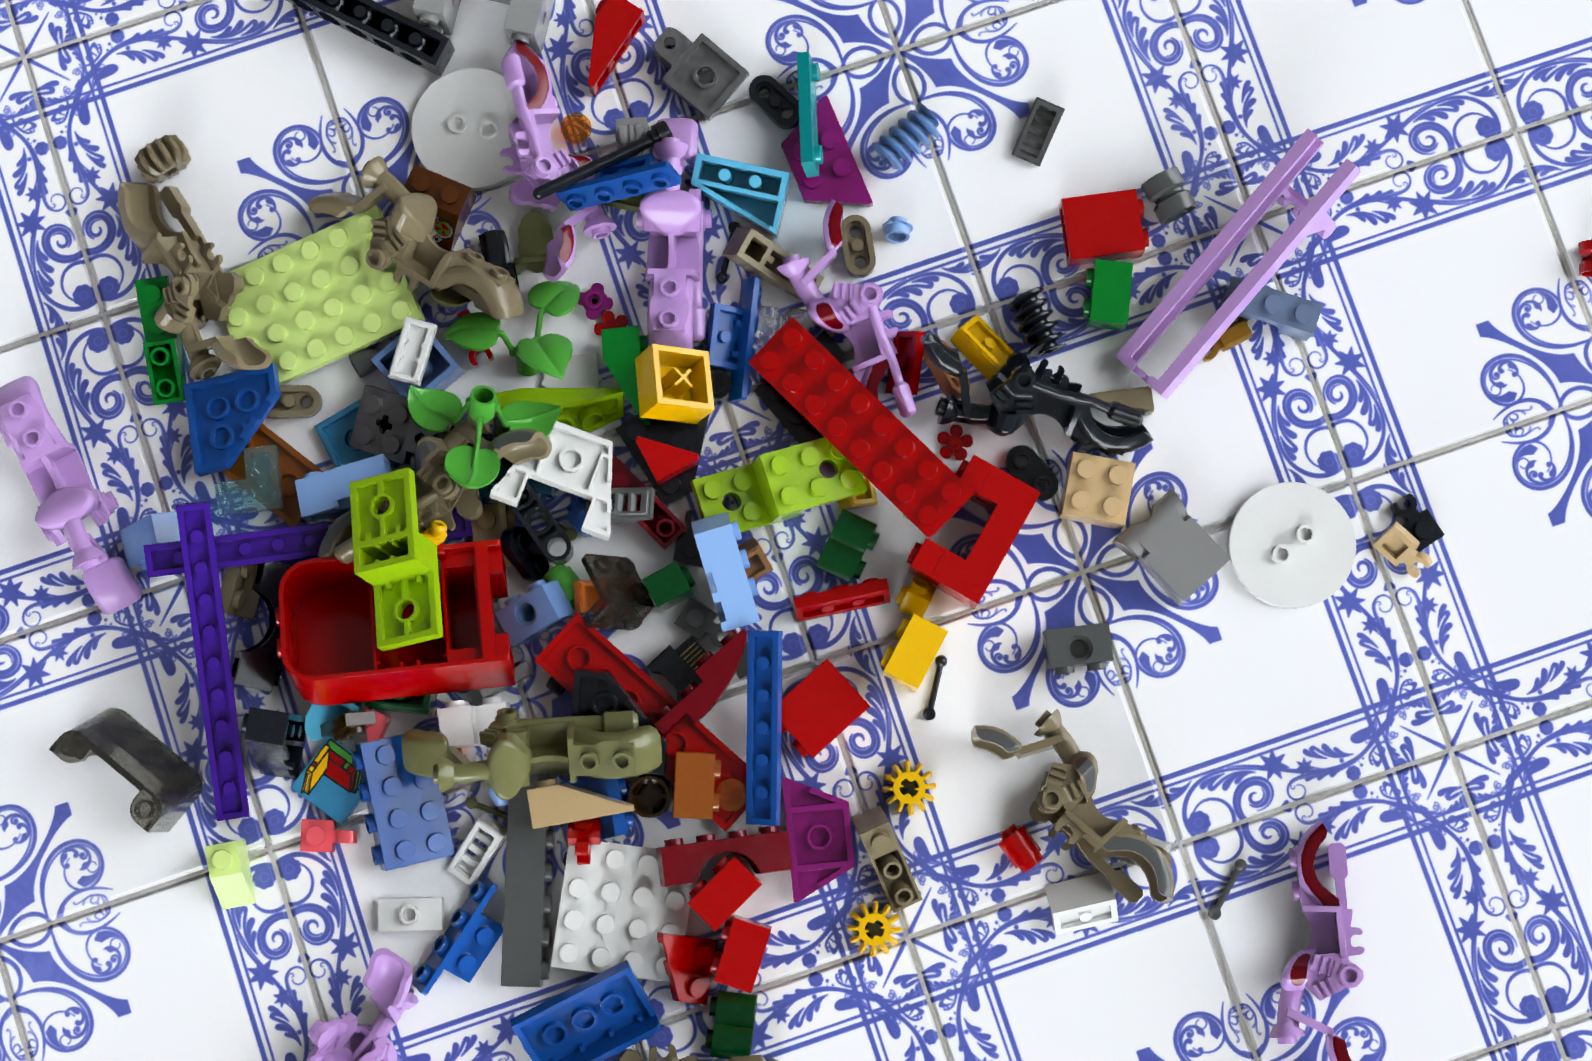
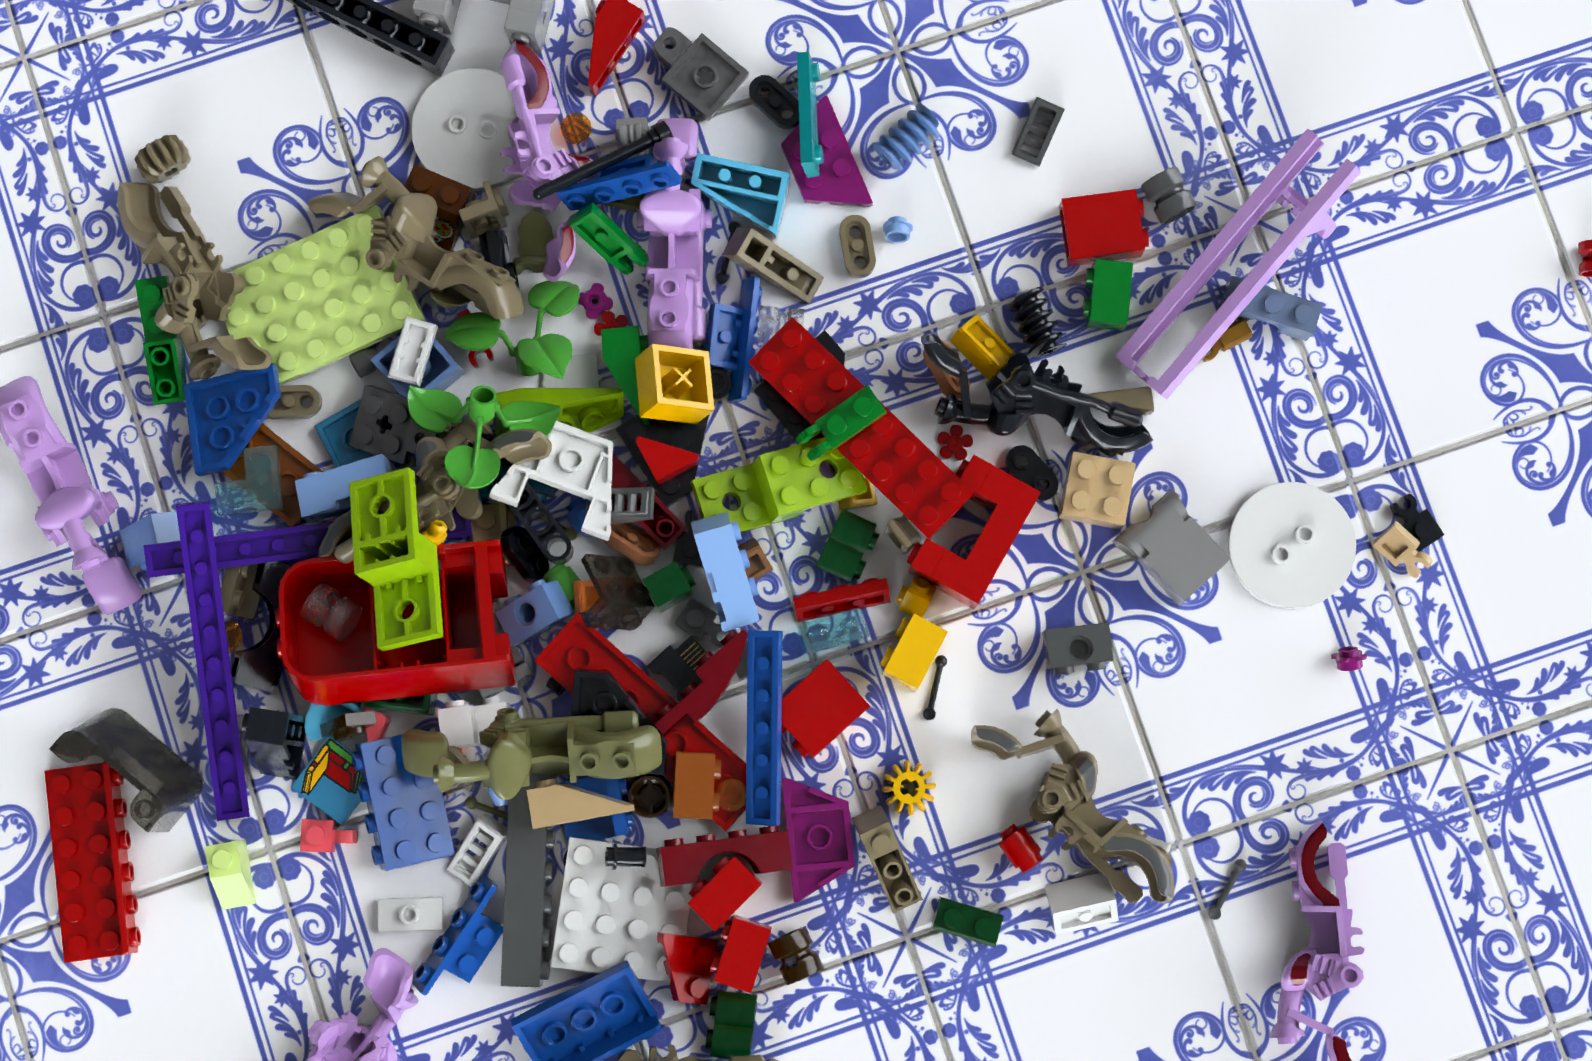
(92, 862): none -> red bracket
(234, 635): none -> clear orange plate
(327, 608): none -> clear wheel
(485, 215): none -> dark tan bracket
(583, 835): red plate -> none
(607, 238): none -> green hinge
(625, 856): none -> black pin
(633, 544): none -> nougat plate
(788, 947): none -> dark brown wheel
(833, 631): none -> clear light blue bracket
(843, 422): none -> green hinge
(851, 312): lavender piece -> none
(876, 939): yellow gear -> none
(902, 534): none -> dark tan slope
(909, 359): red plate -> none
(967, 921): none -> dark green brick
(1349, 658): none -> magenta plate

